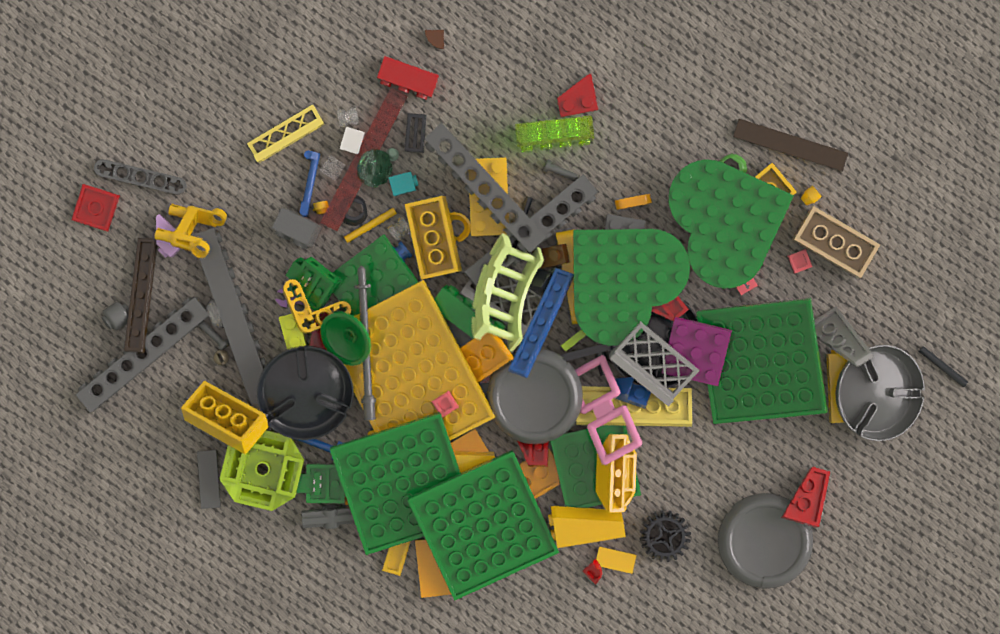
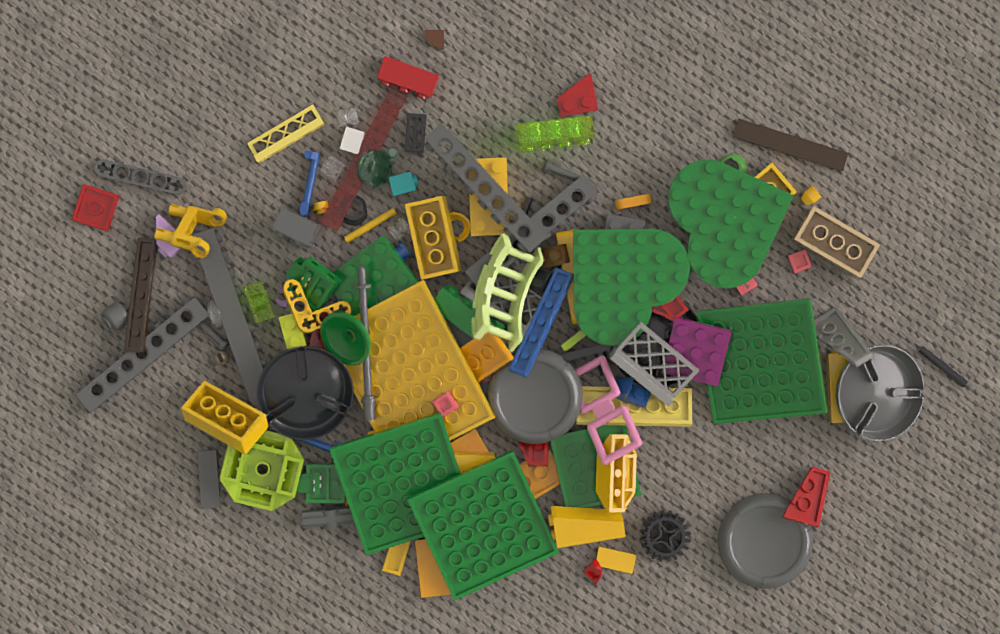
(259, 302): none -> clear neon green brick

